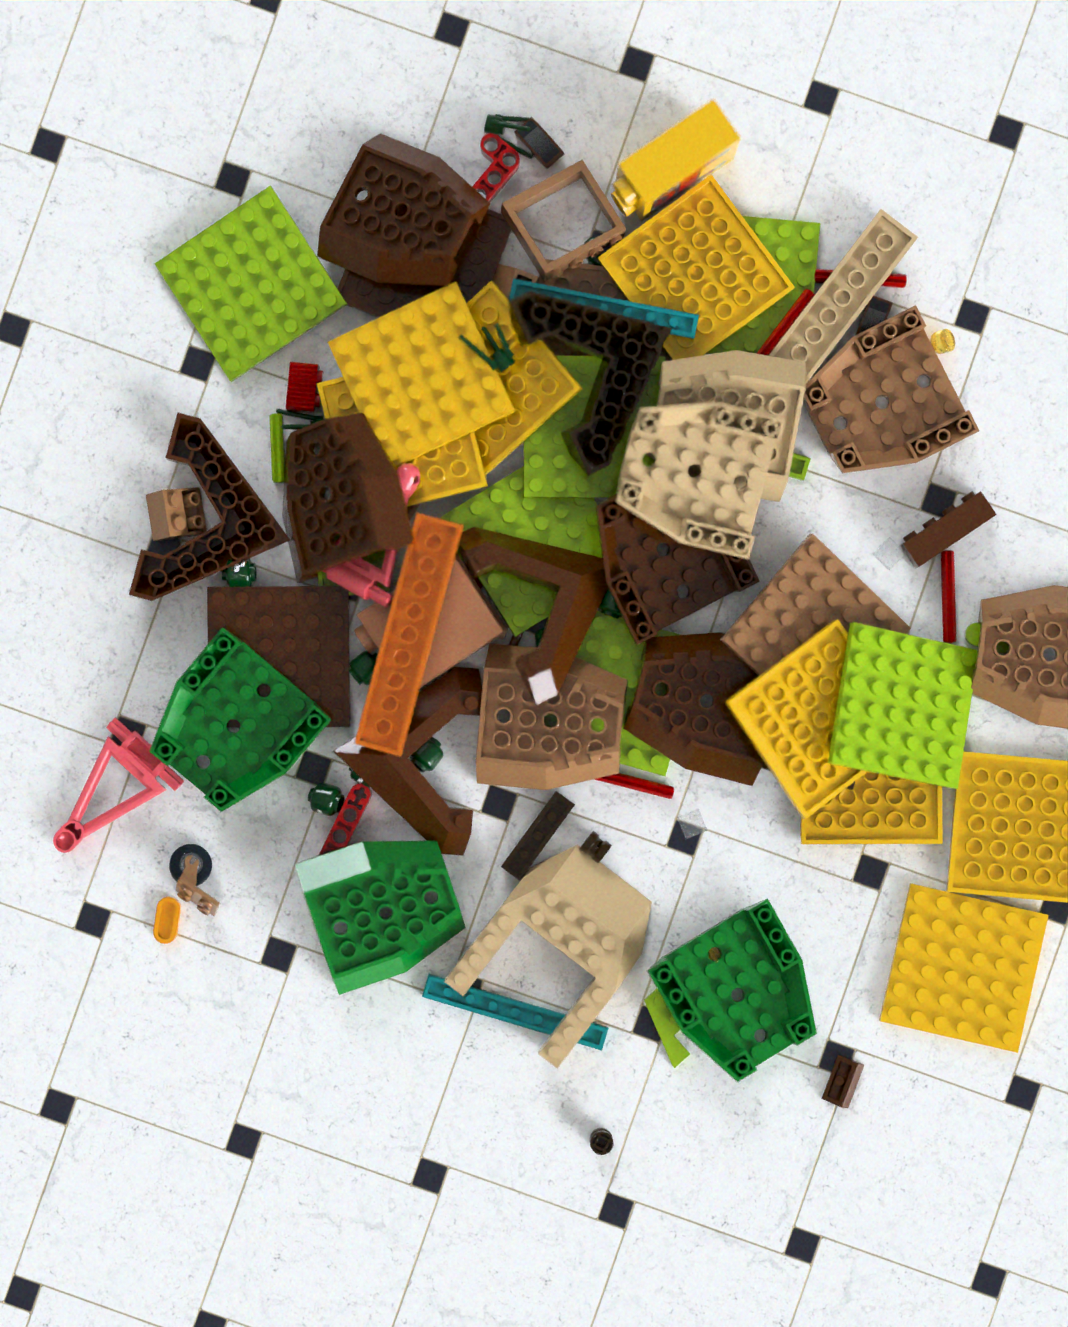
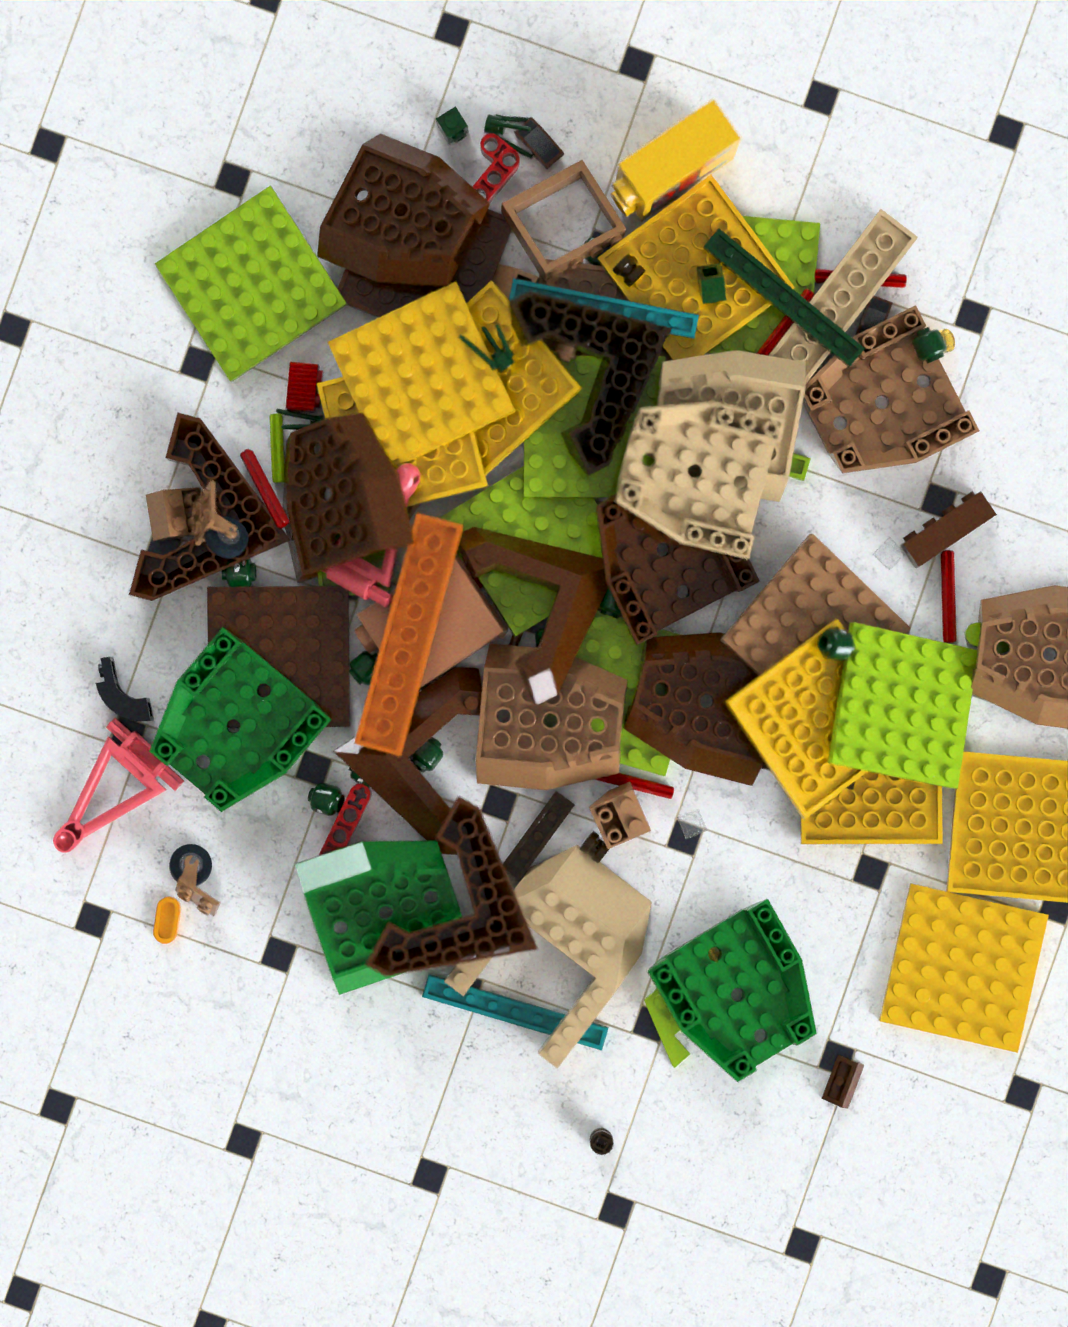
(117, 699): none -> black arch
(222, 534): none -> plate
(264, 488): none -> red axle
(452, 126): none -> dark green brick
(493, 928): none -> reddish brown wedge
(565, 353): none -> medium nougat plate
(619, 816): none -> medium nougat slope
(628, 270): none -> dark brown wheel
(711, 283): none -> dark green brick
(783, 297): none -> dark green plate
(836, 644): none -> dark green head
(929, 345): none -> dark green head

